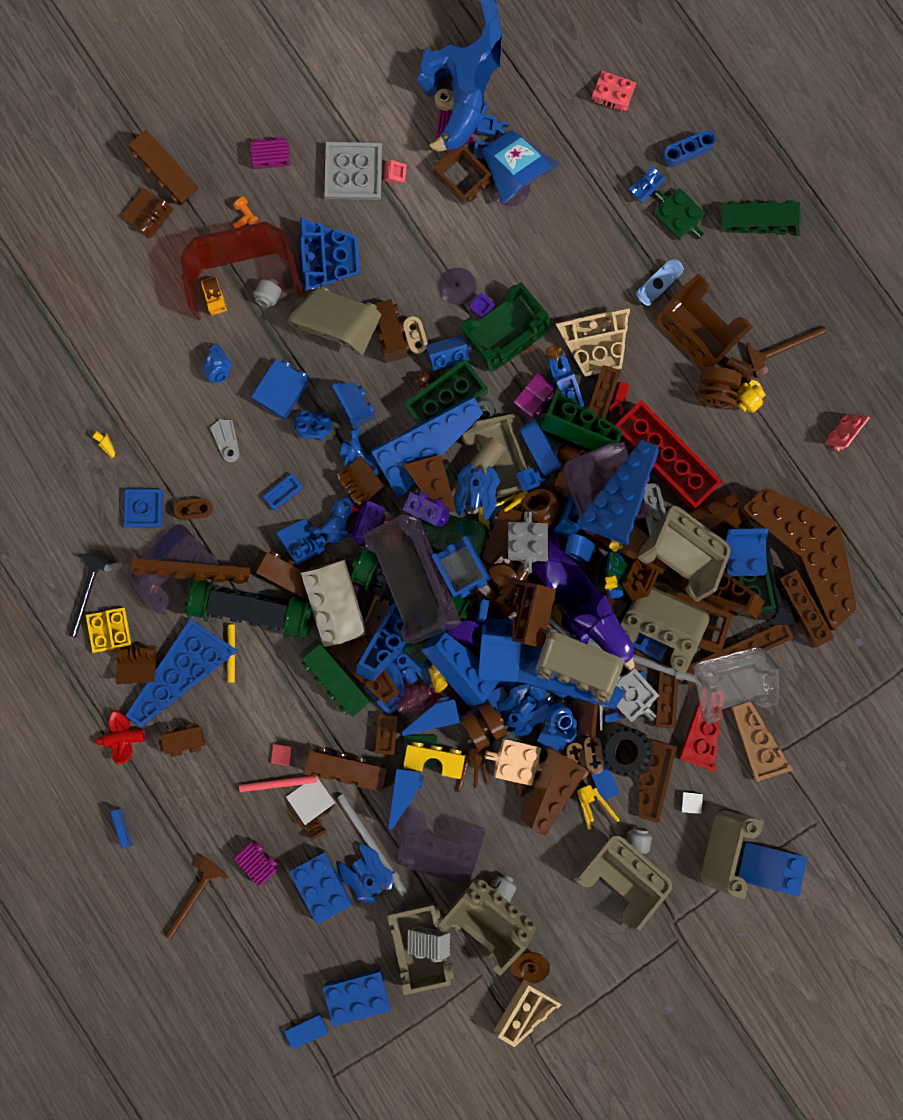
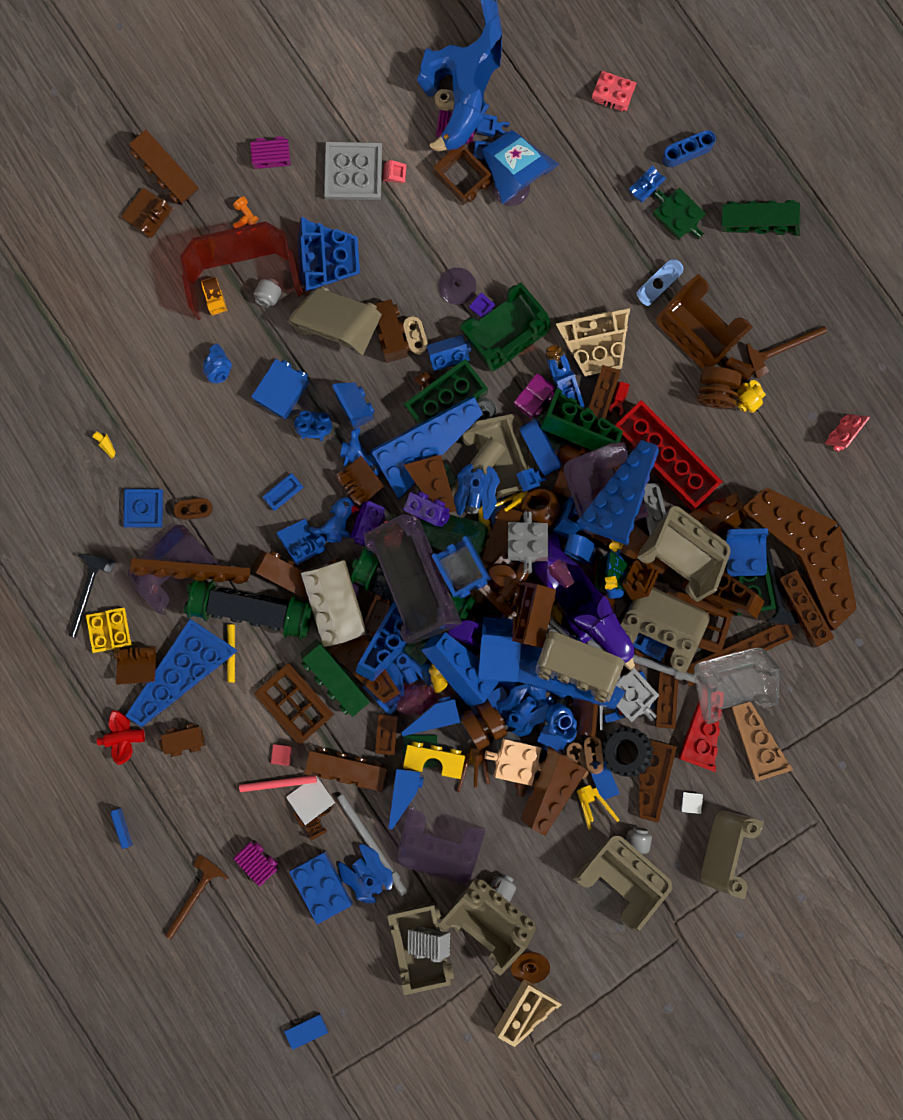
(226, 439): light grey piece -> none
(280, 715): none -> reddish brown piece
(357, 997): blue brick -> none
(479, 611): blue tile -> none
(560, 573): none -> clear pink cone
(772, 868): blue slope -> none

